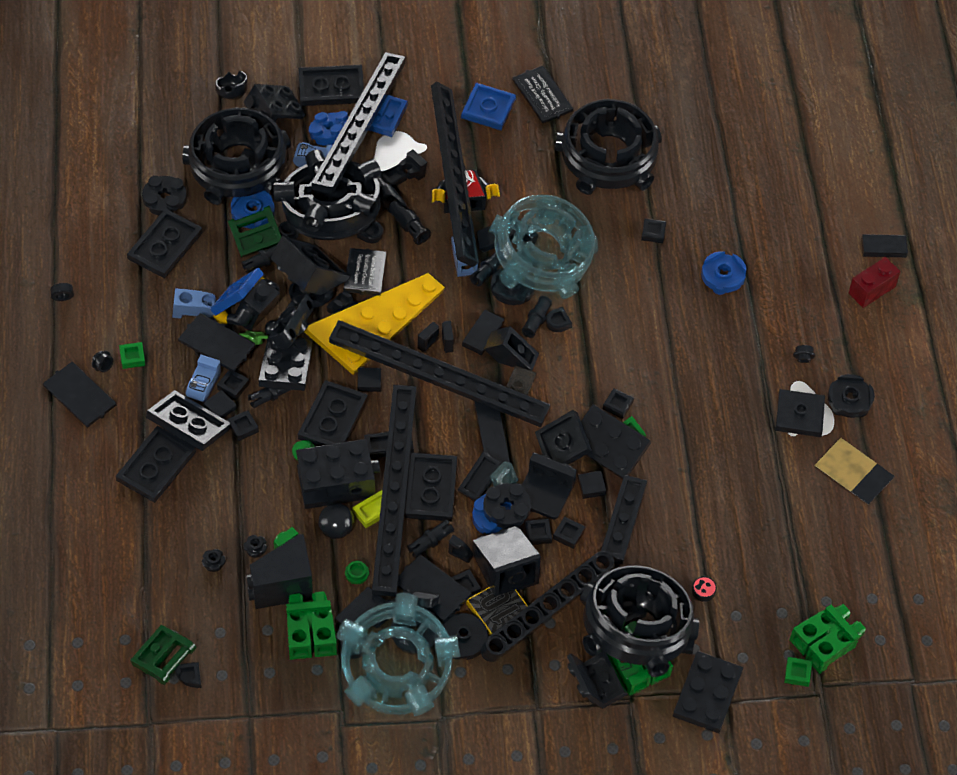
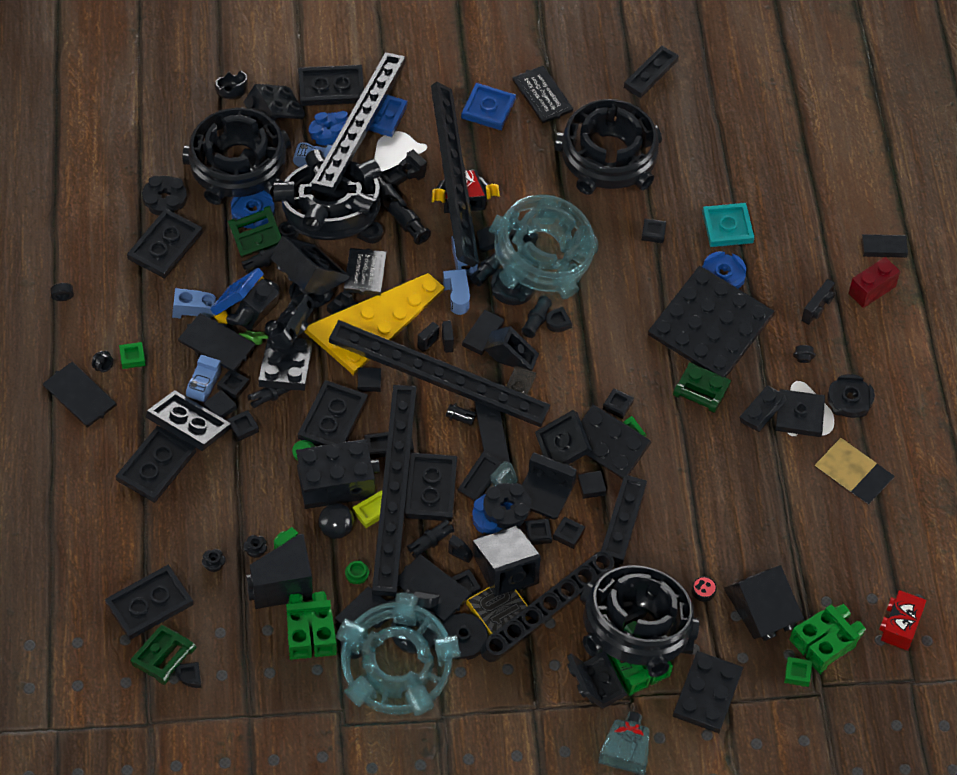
(149, 602): none -> black plate
(457, 283): none -> medium blue leg
(460, 414): none -> black pin
(626, 745): none -> clear light blue torso
(651, 71): none -> black plate
(704, 383): none -> dark green plate
(711, 322): none -> black plate
(728, 224): none -> teal plate
(763, 408): none -> black plate
(765, 603): none -> black slope
(815, 306): none -> black plate
(903, 619): none -> red brick

